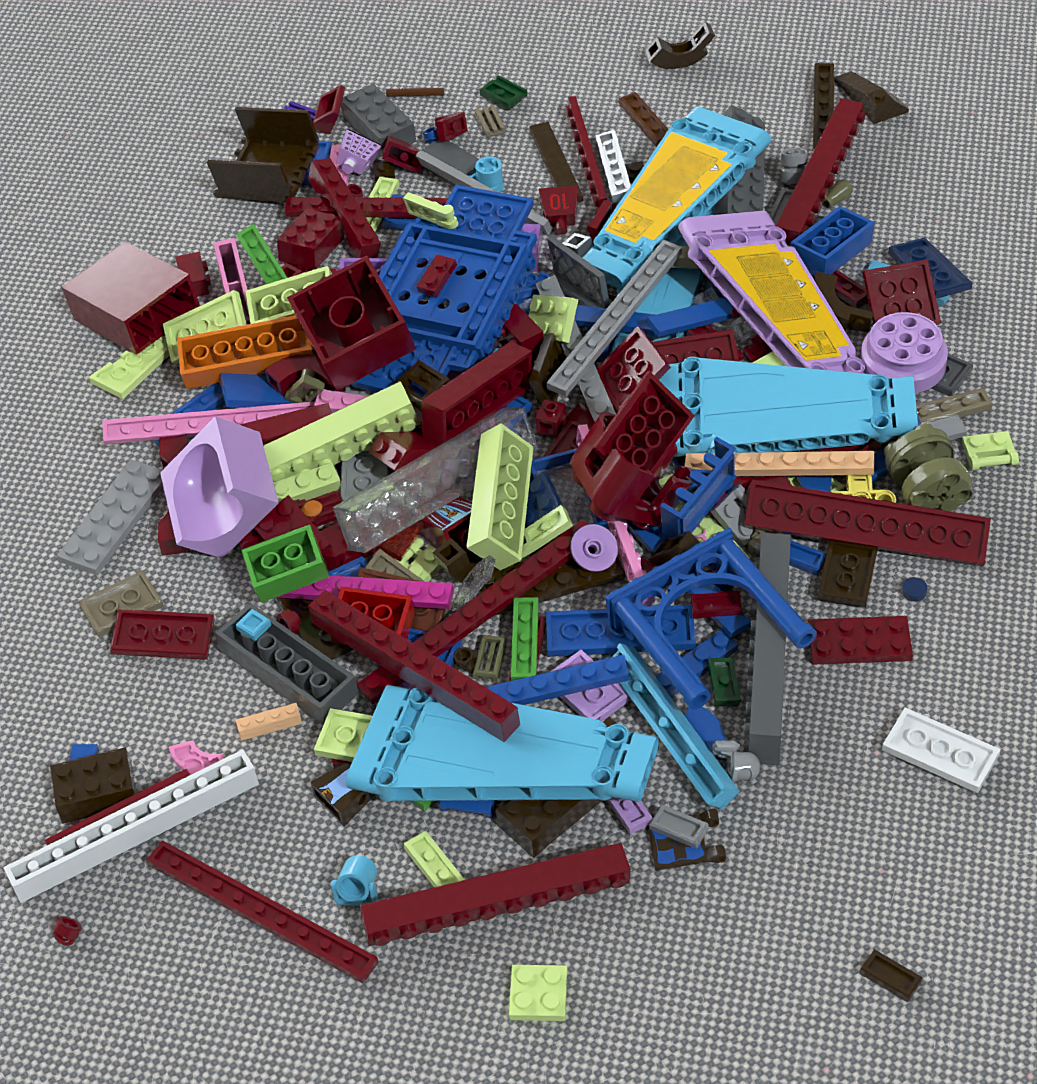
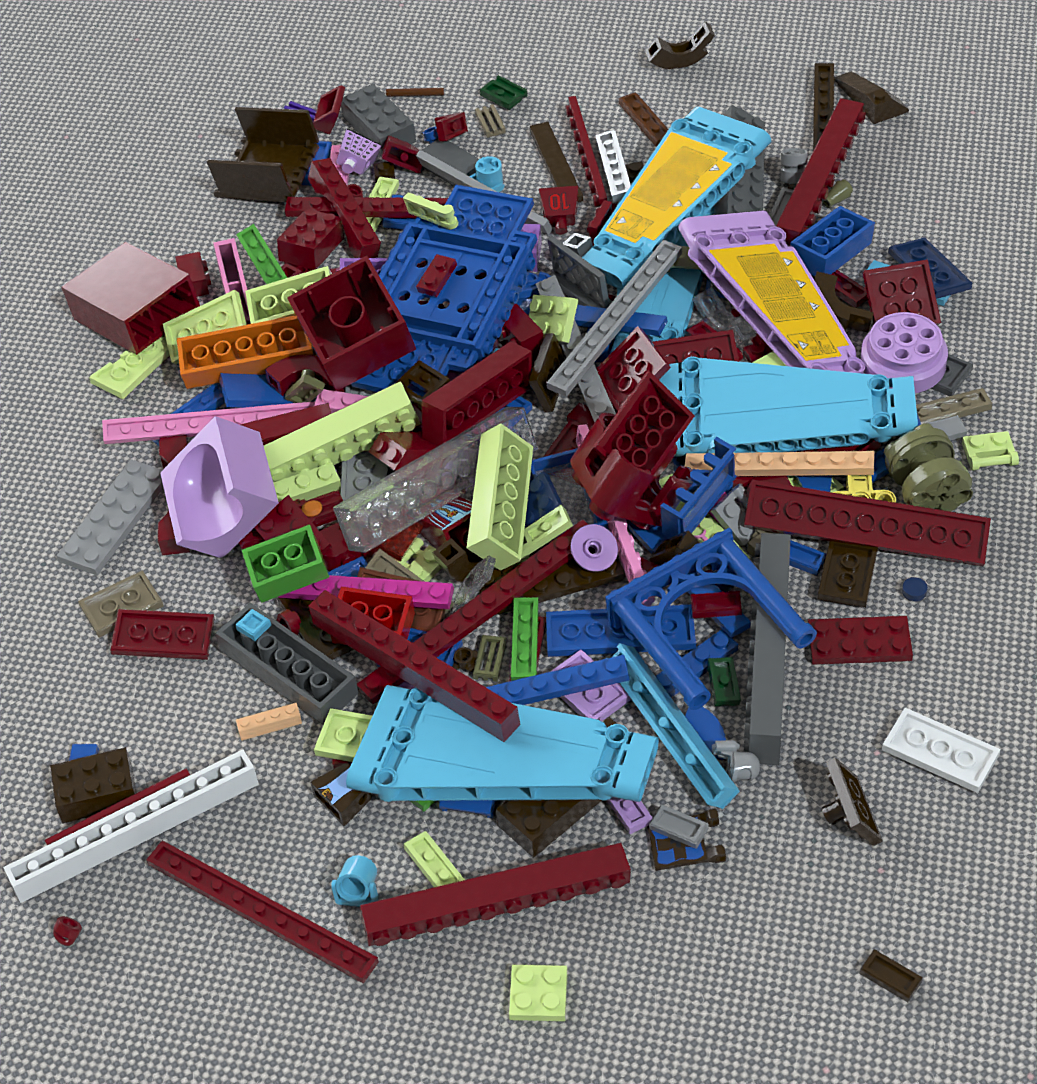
(190, 757): bright pink tile -> none
(551, 418): dark red brick -> none
(690, 317): blue tile -> none
(850, 803): none -> dark brown plate

